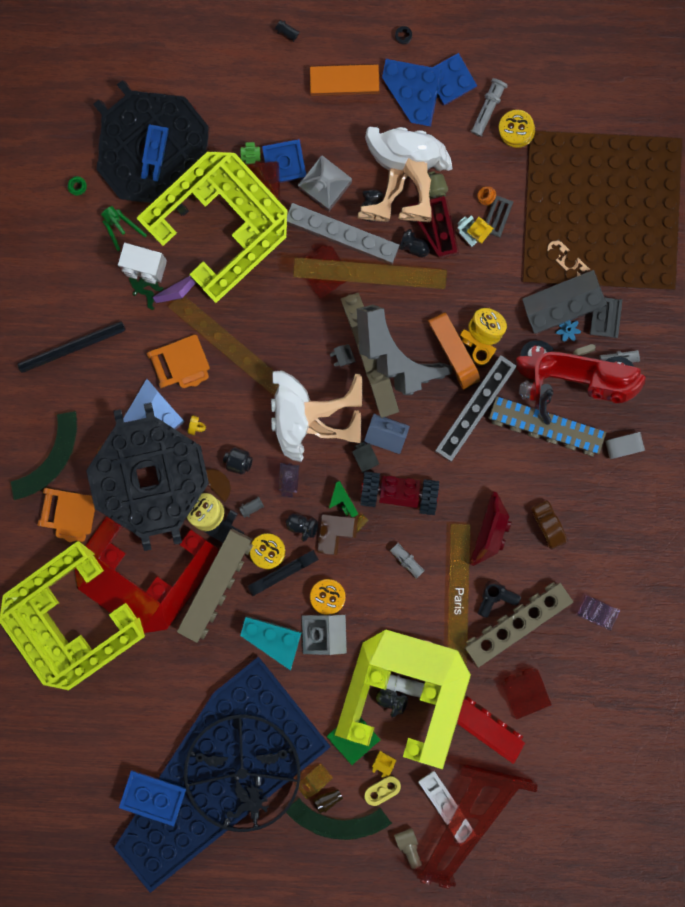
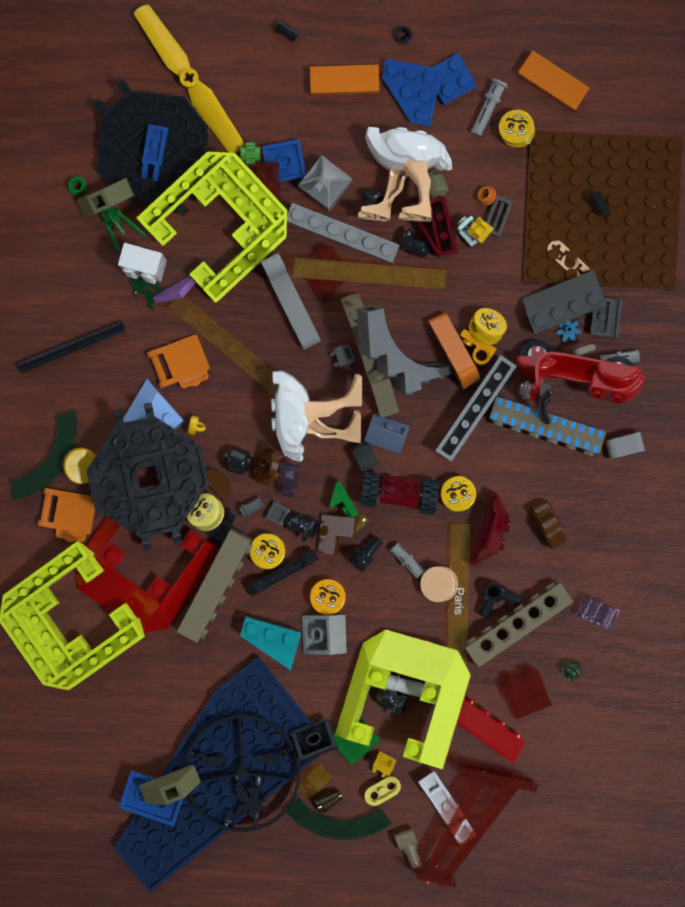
(76, 464): none -> yellow head
(105, 197): none -> olive slope
(170, 787): none -> olive slope
(200, 94): none -> yellow piece
(266, 465): none -> reddish brown plate
(278, 513): none -> dark grey tile
(290, 301): none -> light grey beam
(314, 740): none -> black slope
(362, 557): none -> black axle
(439, 584): none -> light nougat head
(458, 494): none -> yellow head
(553, 81): none -> orange piece
(572, 670): none -> clear green plate
(599, 203): none -> black pin

